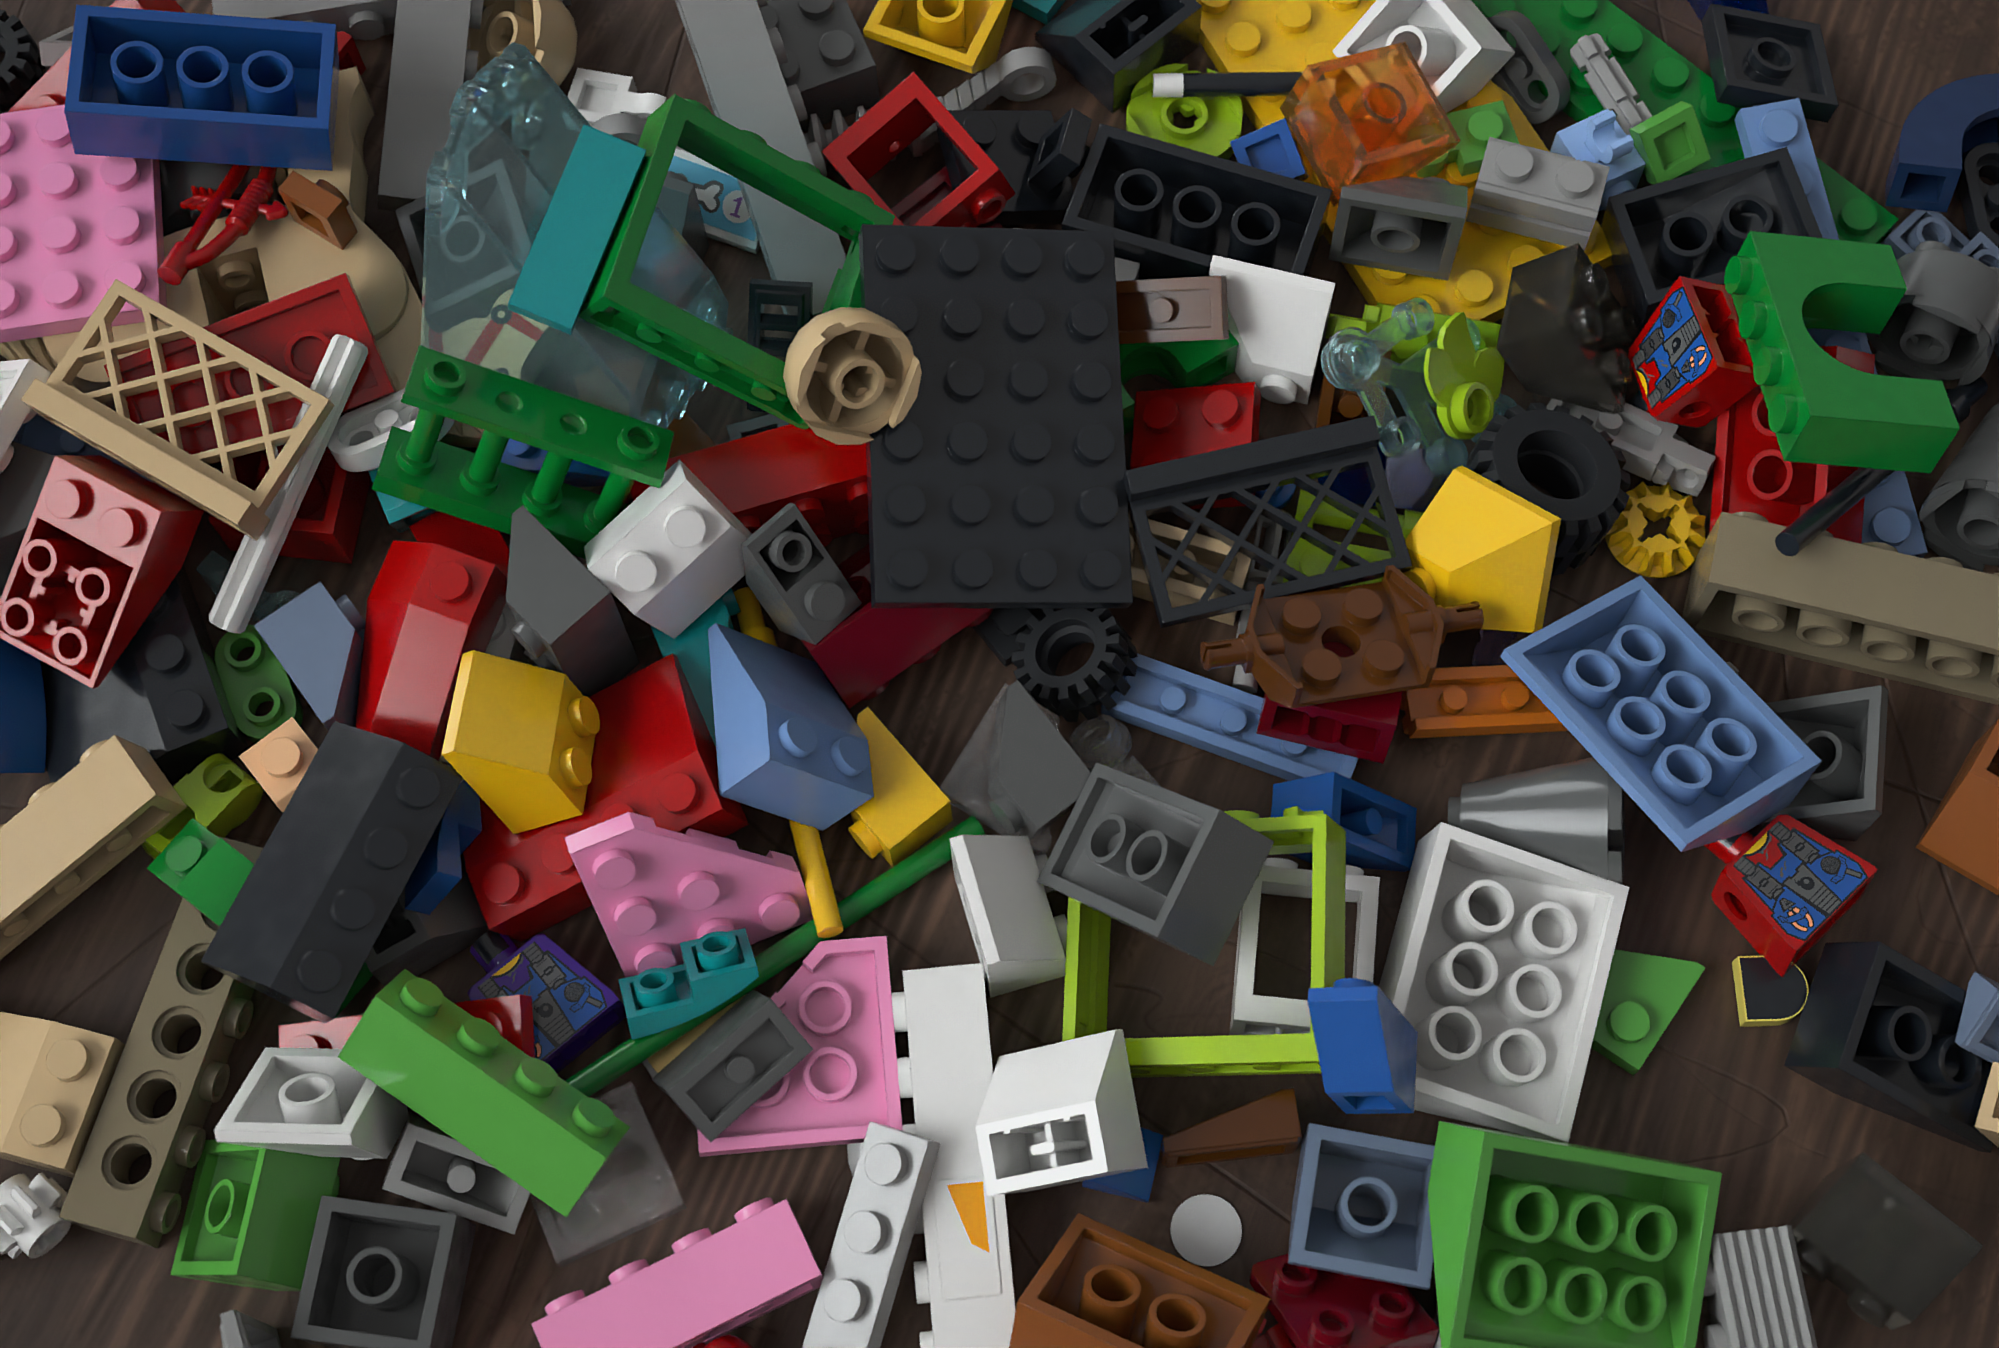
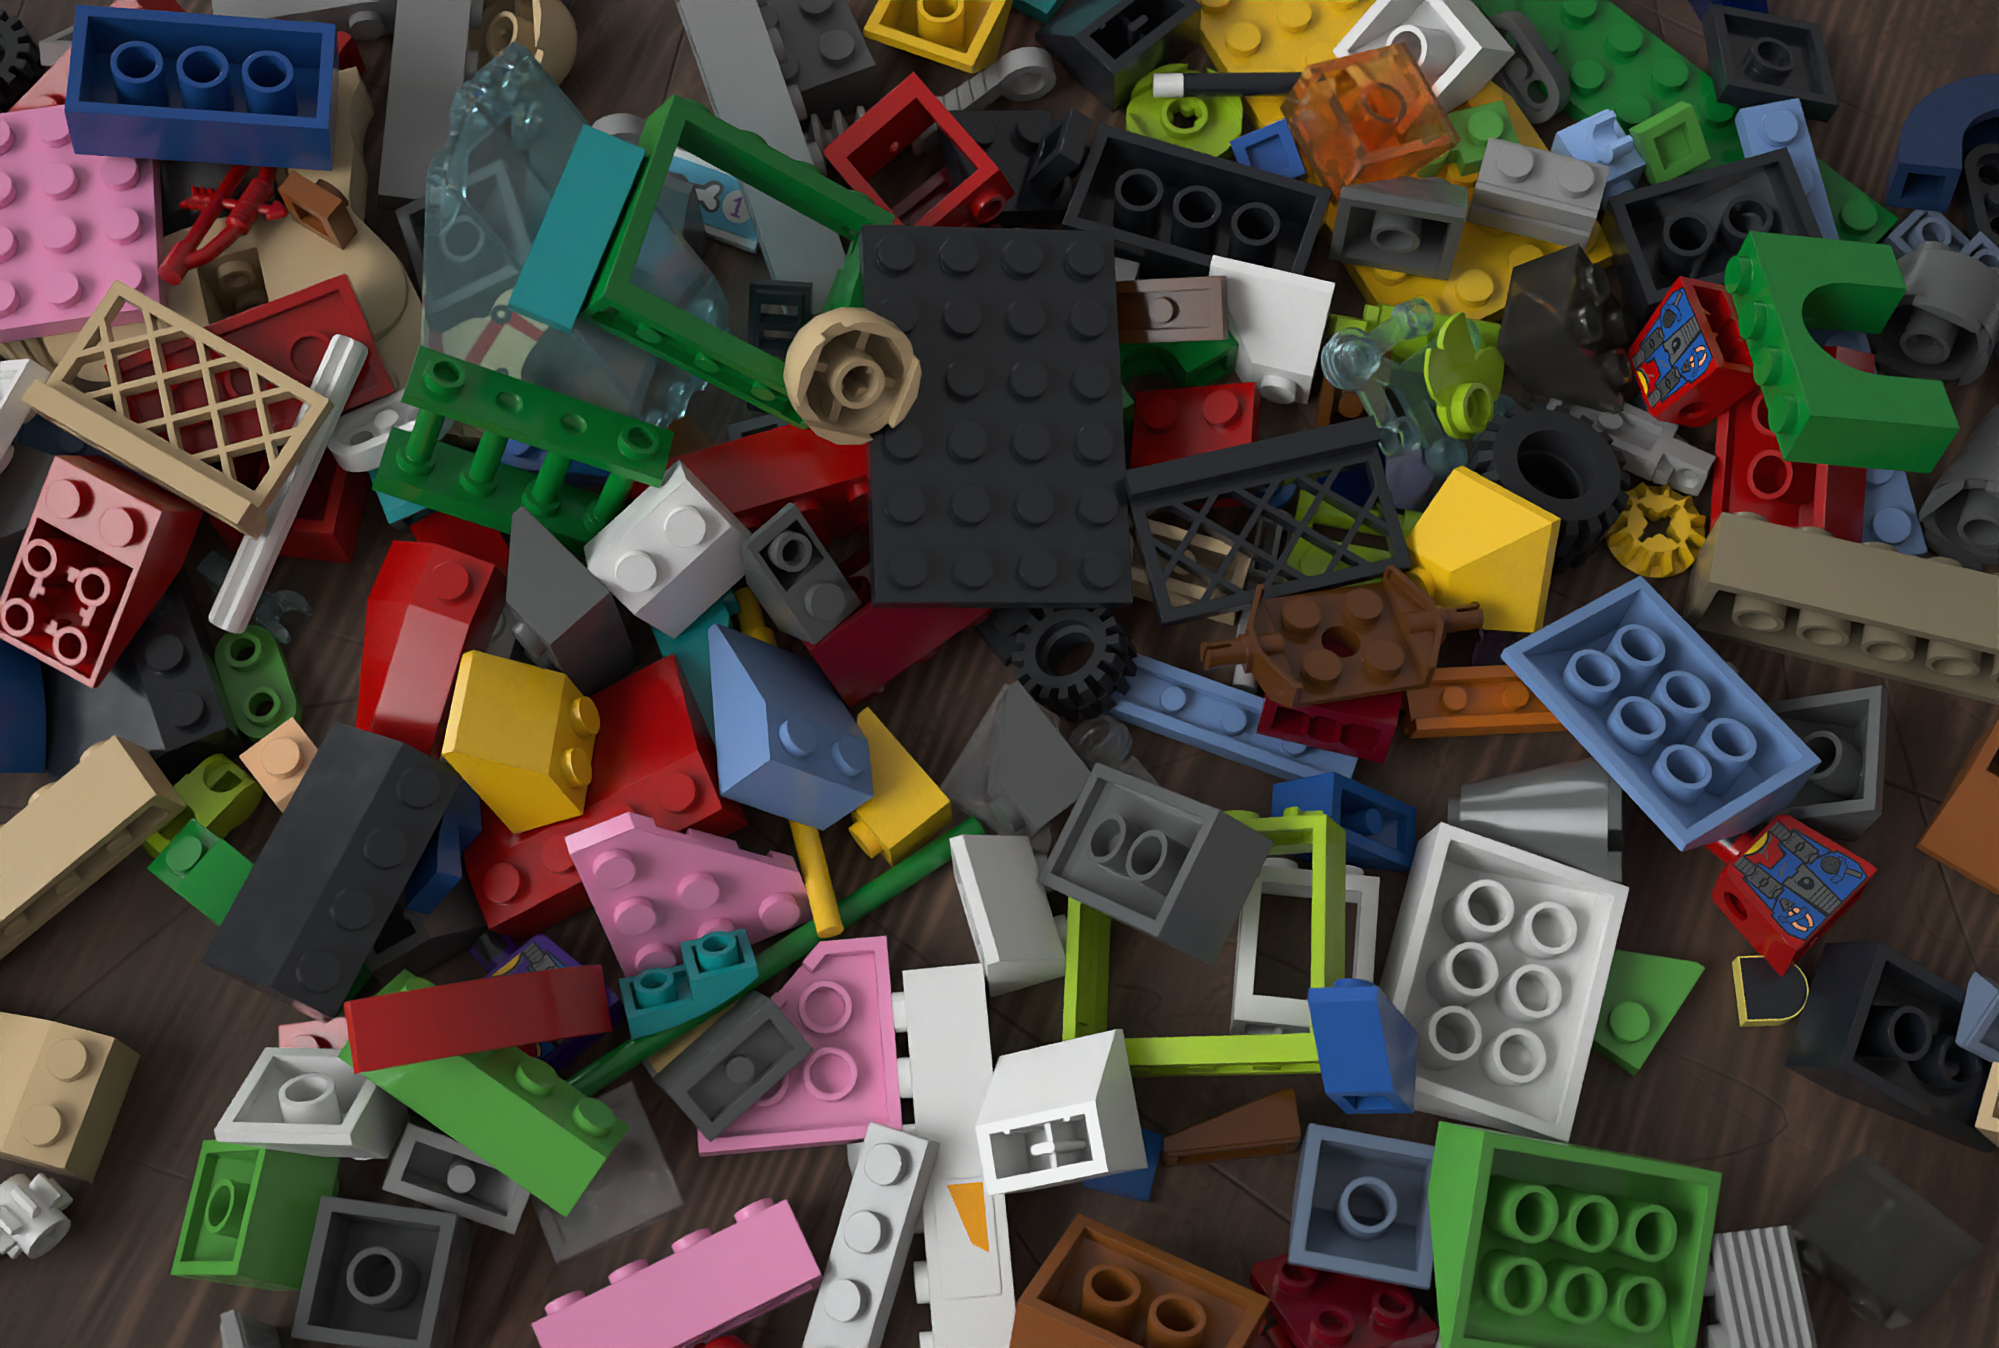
(151, 1065): dark tan brick -> none
(320, 650): sand blue slope -> none
(476, 1017): none -> red slope
(604, 94): white plate -> none
(1206, 1230): white sticker -> none
(1609, 81): light grey axle -> none
(1860, 483): black bar -> none

